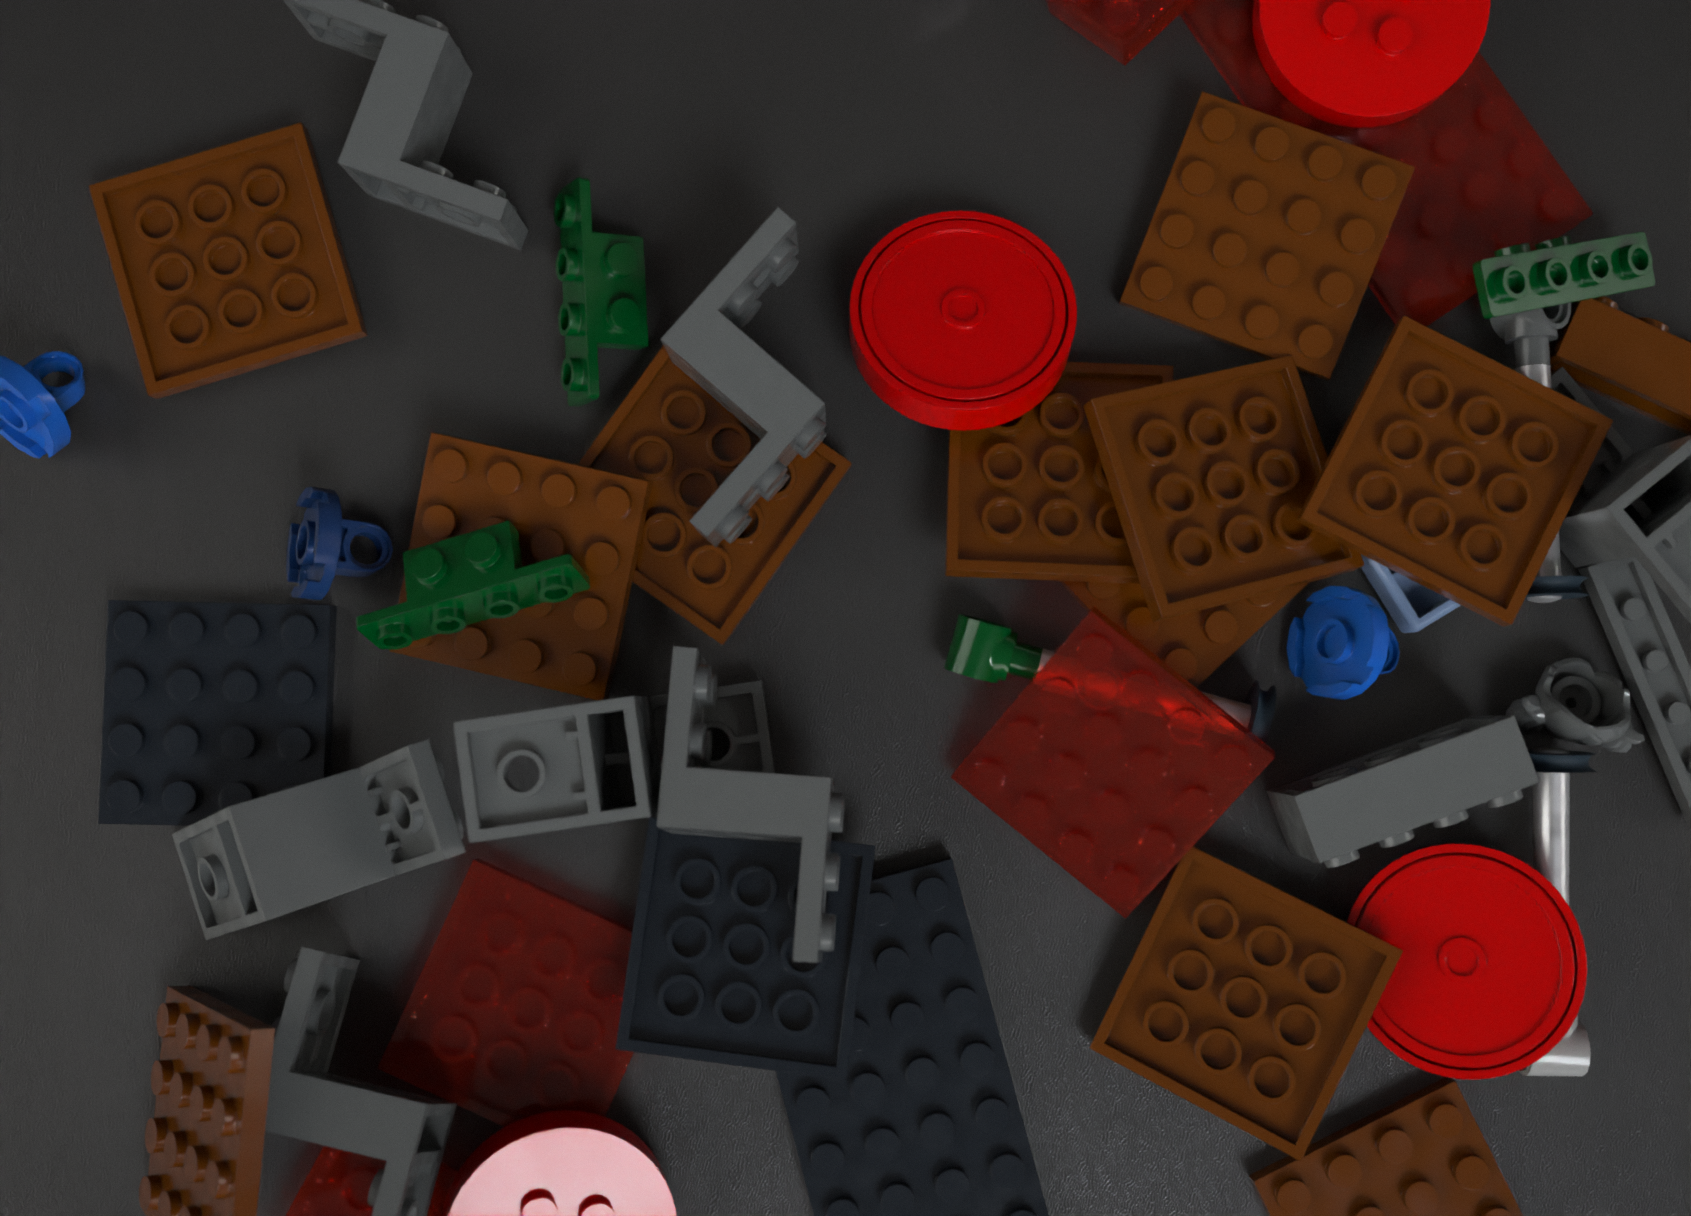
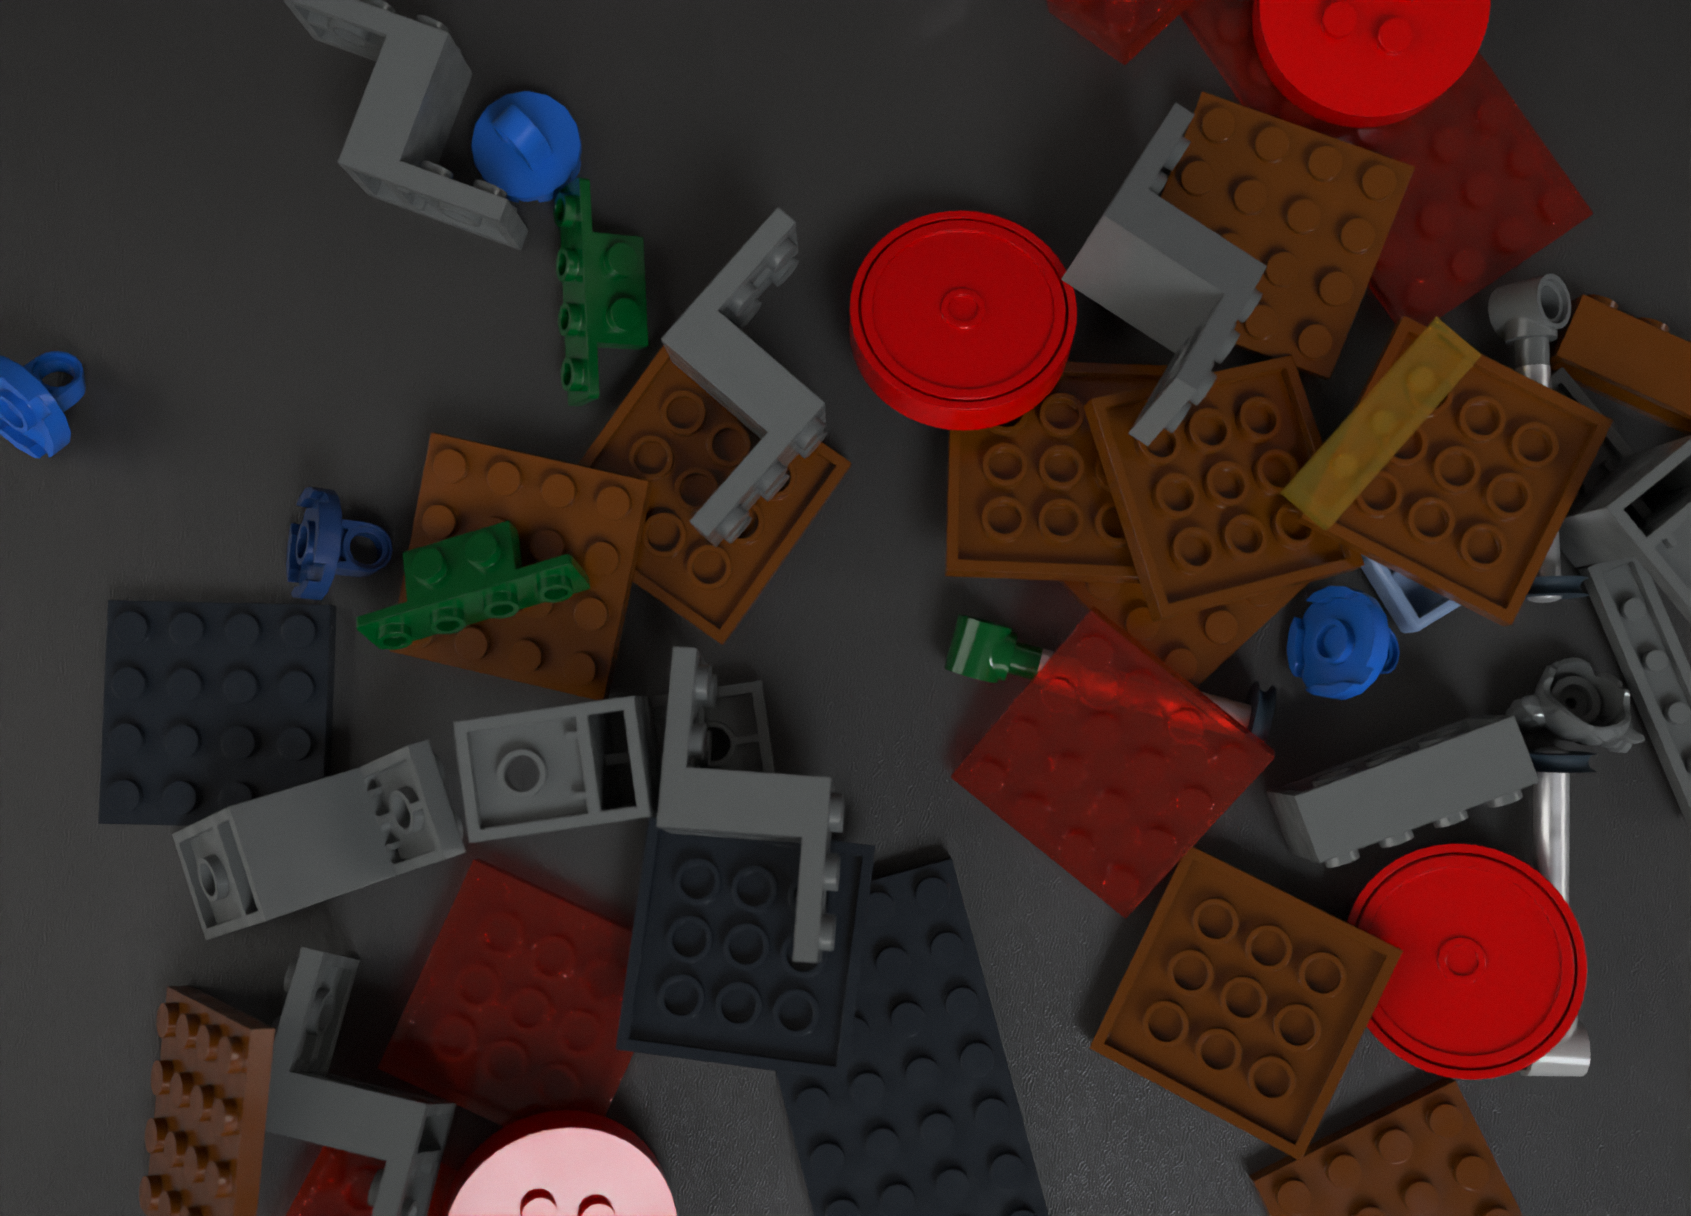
(227, 261): reddish brown plate -> none
(527, 146): none -> blue tile
(1167, 279): none -> dark grey bracket
(1380, 424): none -> clear yellow tile
(1561, 273): dark green bracket -> none

